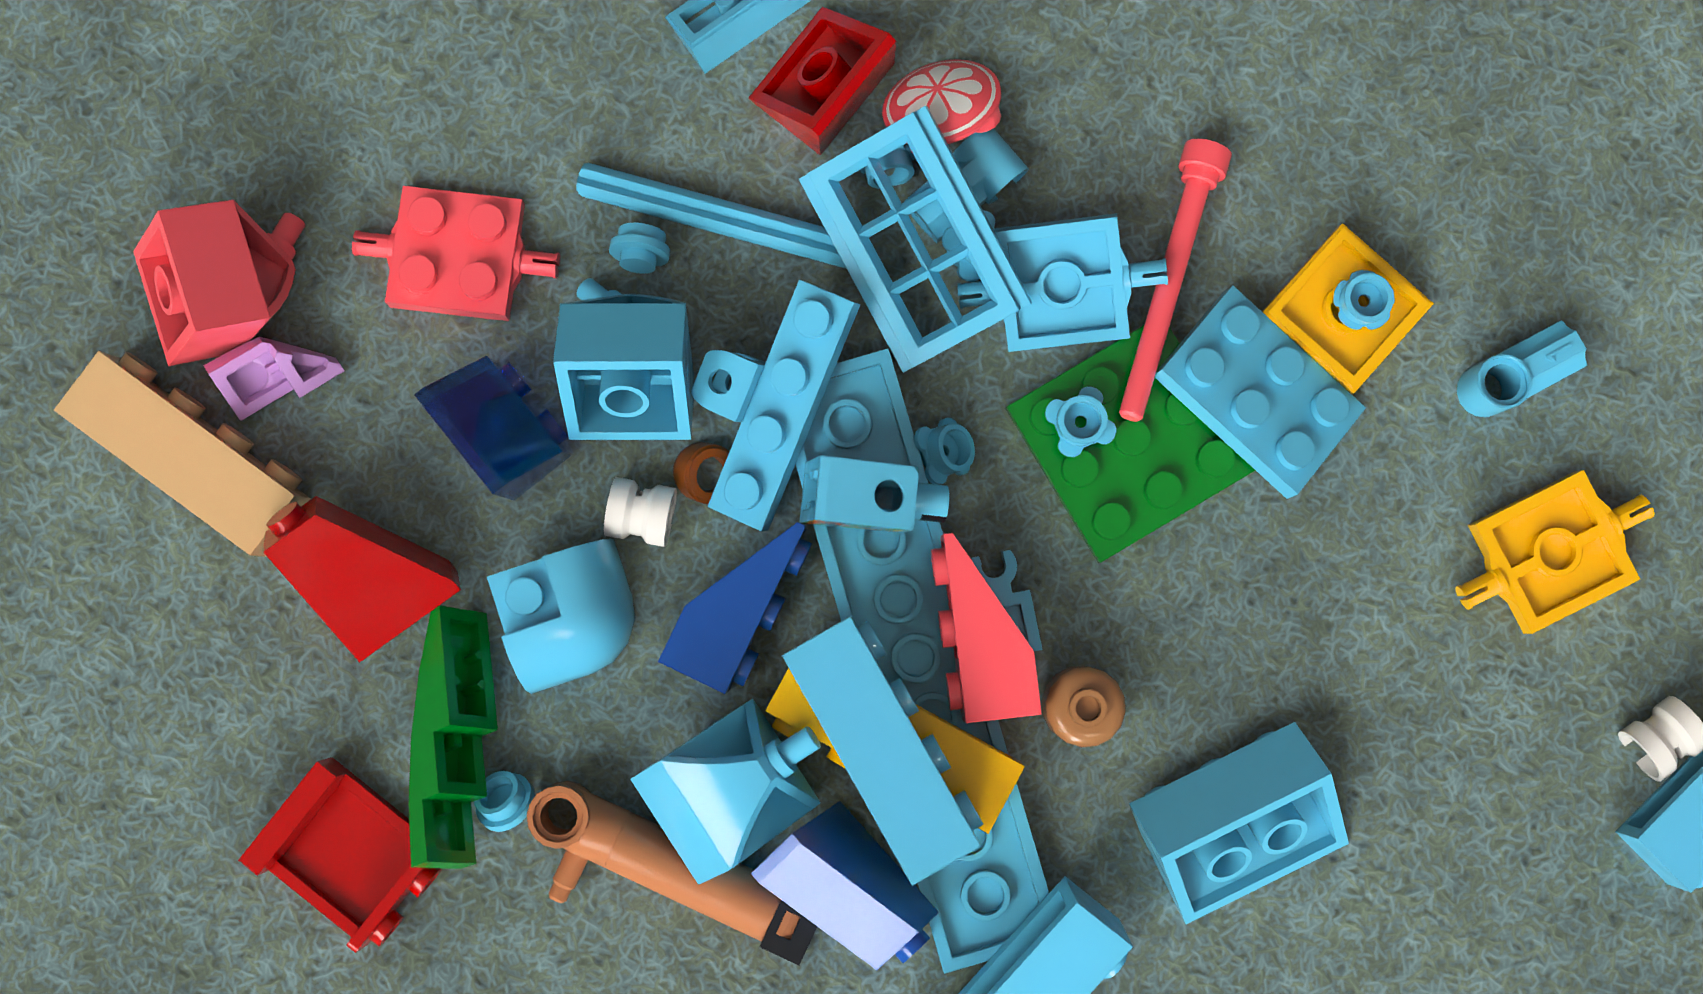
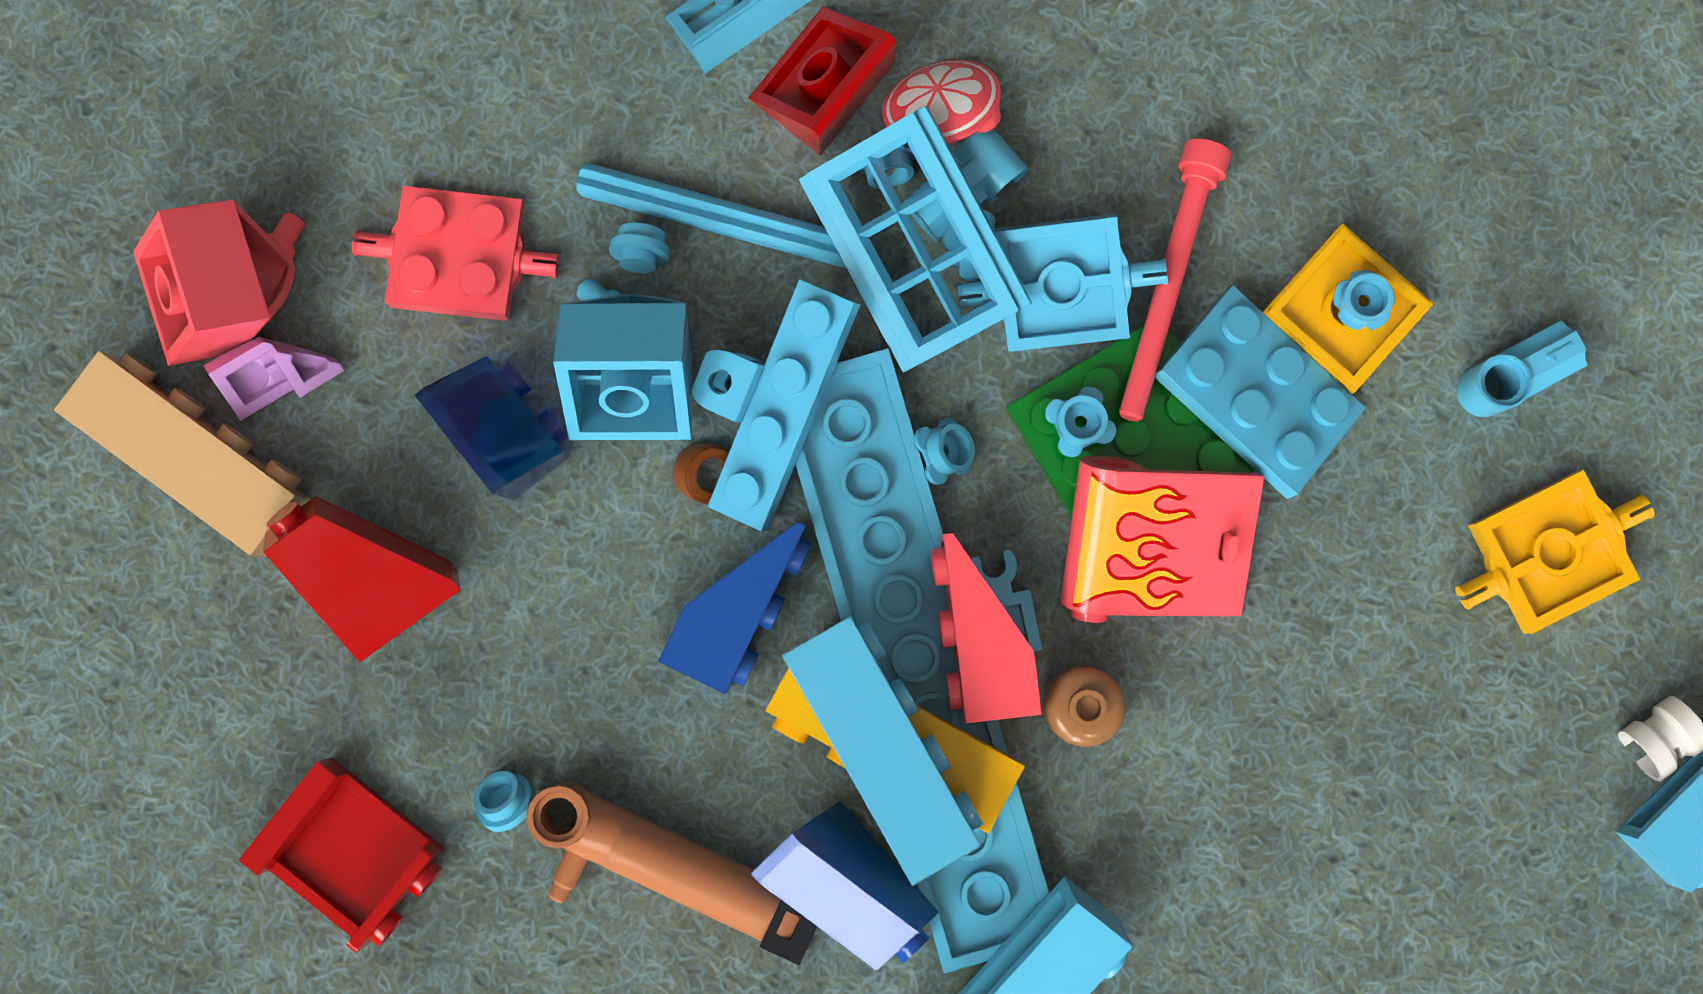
(446, 752): green slope -> none
(564, 613): medium azure brick -> none
(640, 512): white wheel -> none
(729, 790): medium azure piece -> none
(843, 492): medium azure torso -> none
(1158, 541): none -> coral door
(1241, 821): medium azure slope -> none

